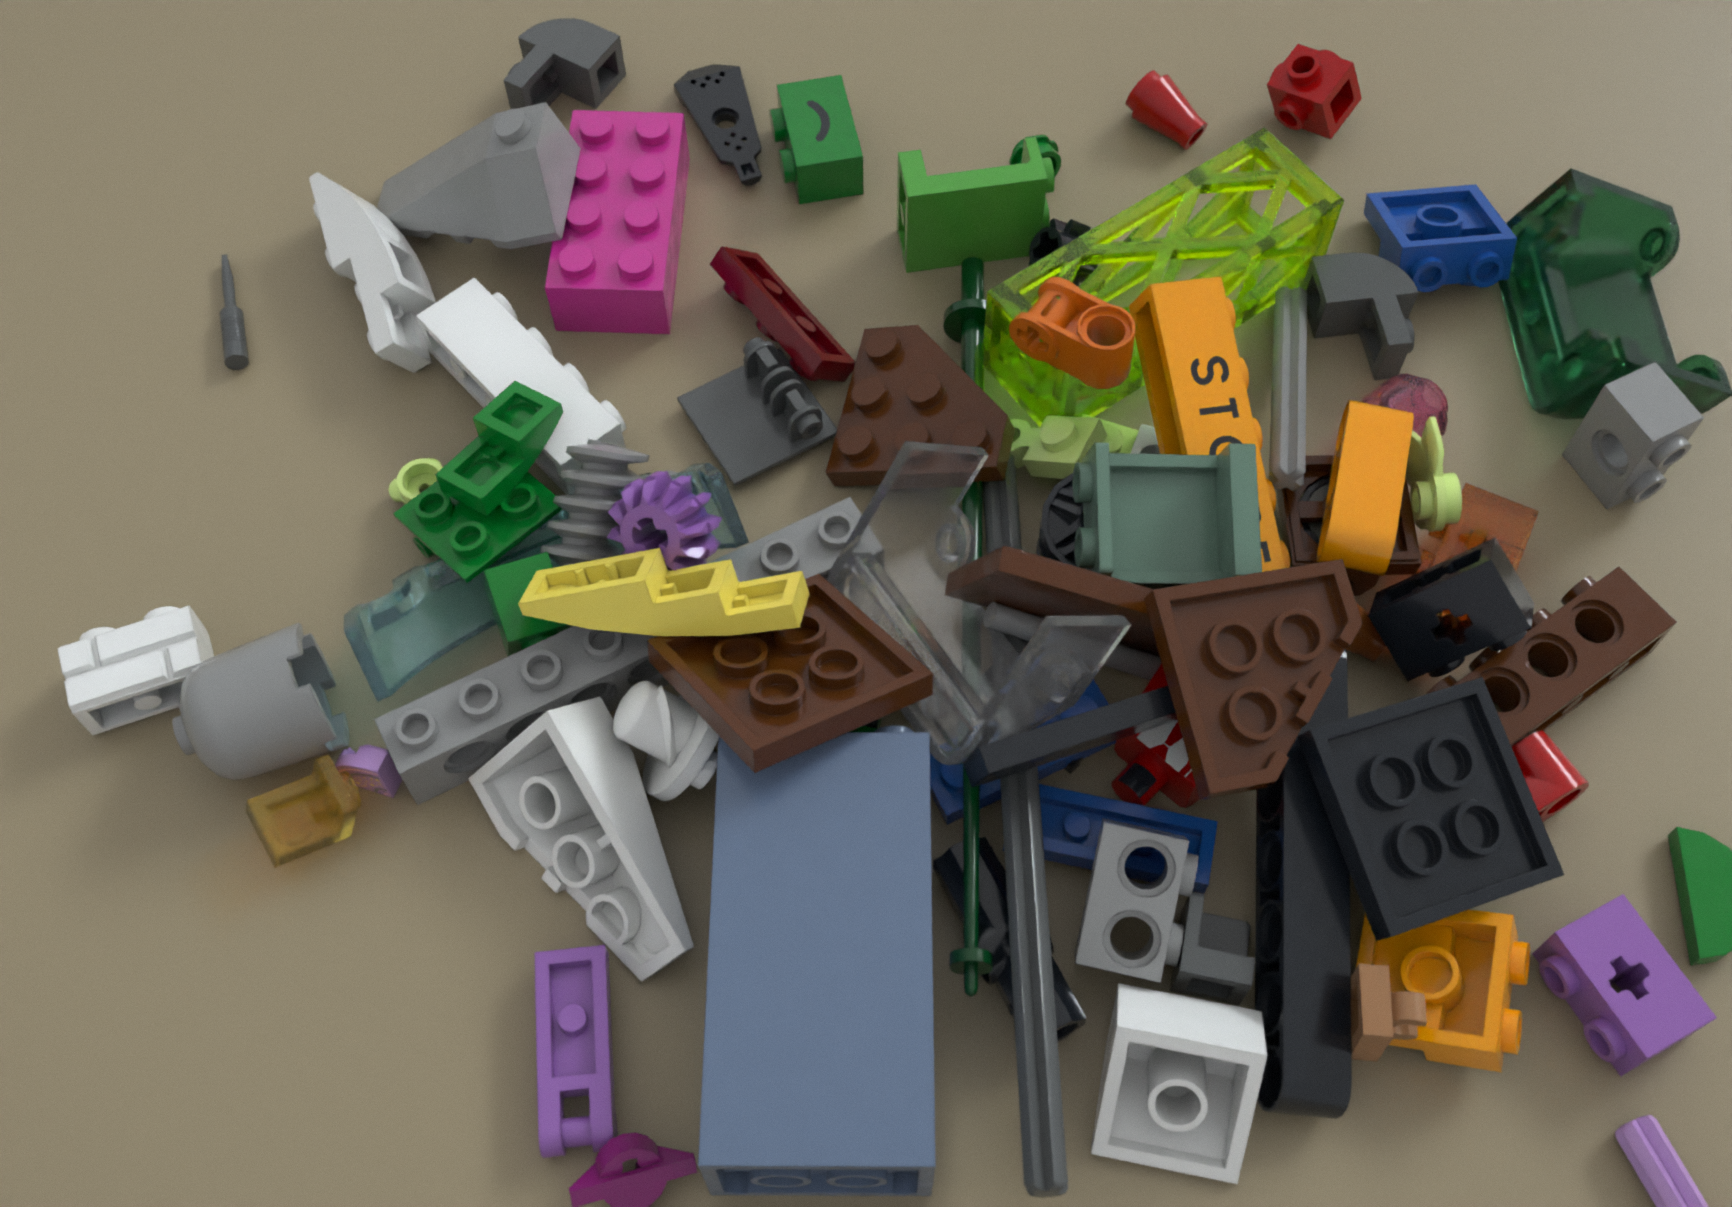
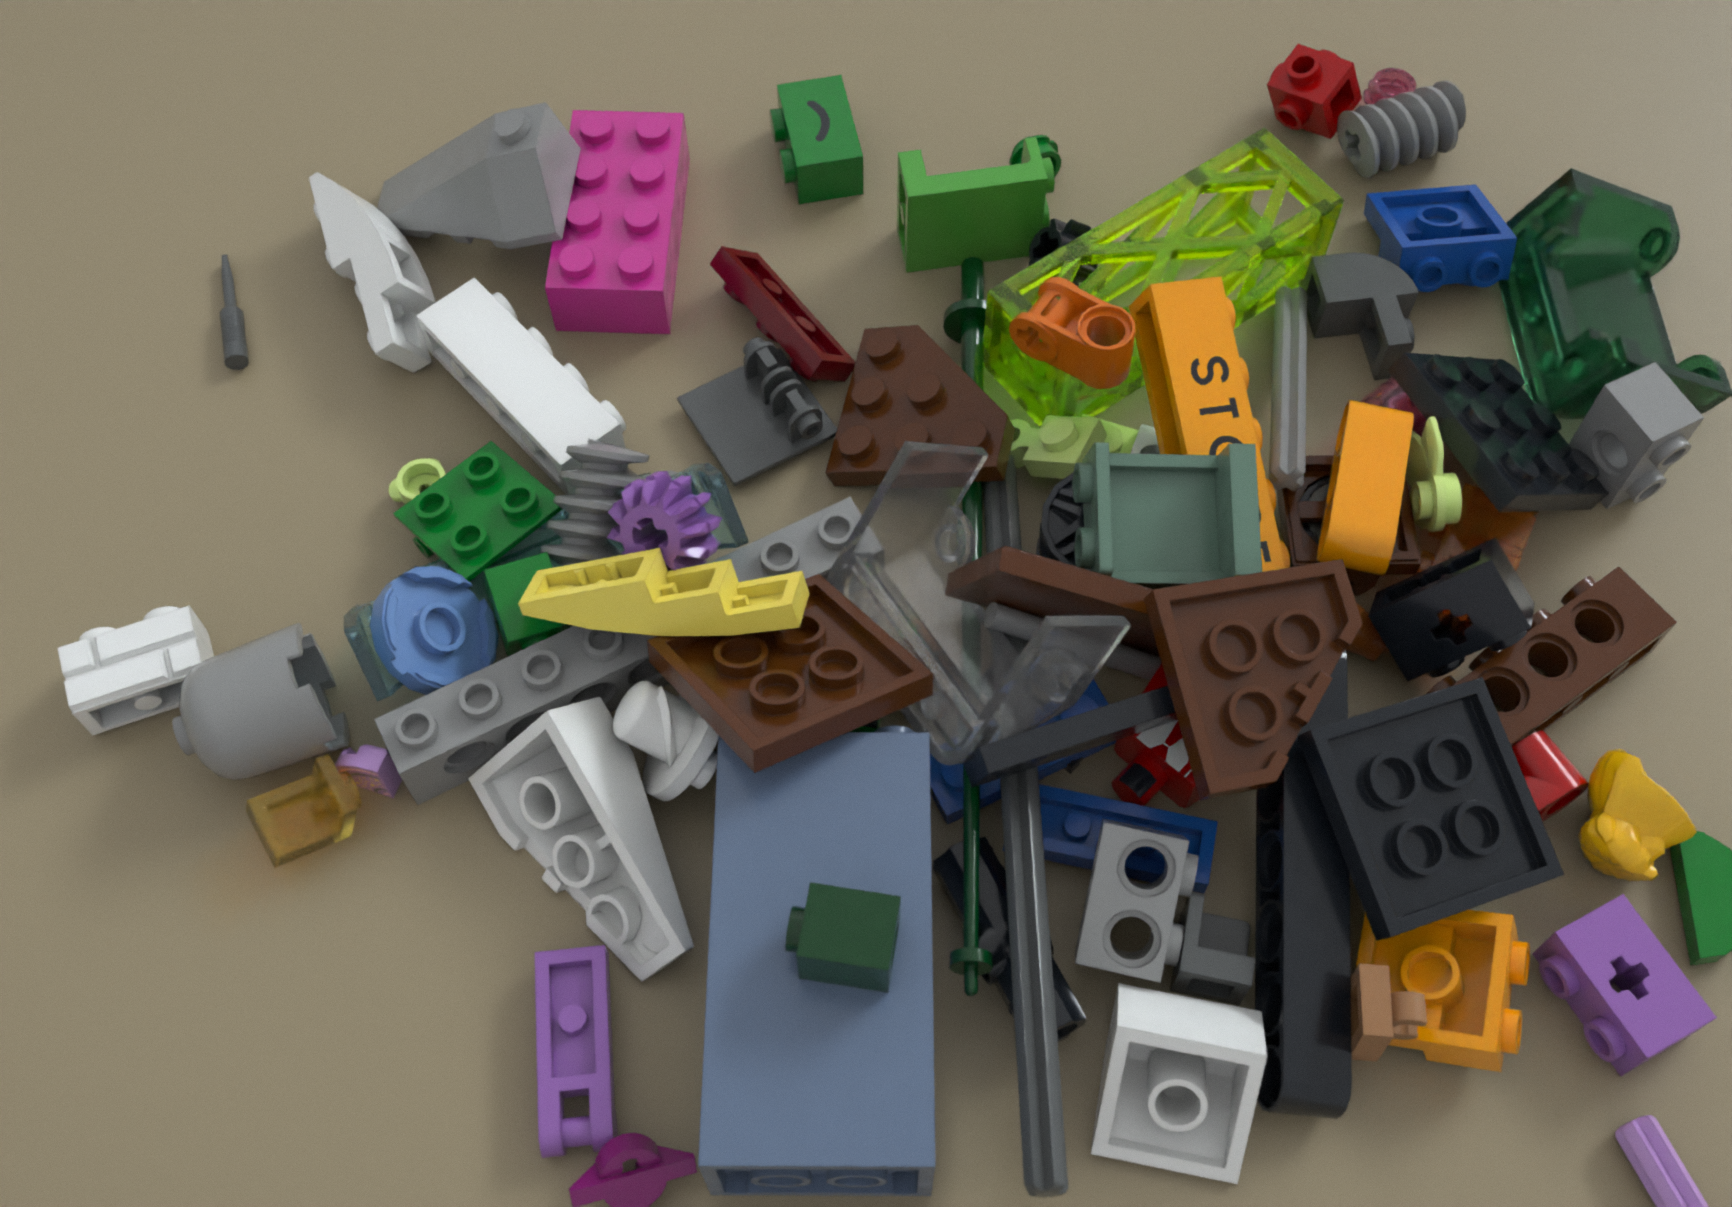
(432, 629): none -> medium blue tile
(508, 442): green slope -> none
(566, 59): dark grey brick -> none
(720, 95): black piece -> none
(845, 936): none -> dark green brick
(1164, 108): red cone -> none
(1388, 84): none -> clear pink plate
(1402, 128): none -> light grey piece
(1500, 433): none -> black plate
(1630, 819): none -> yellow hair

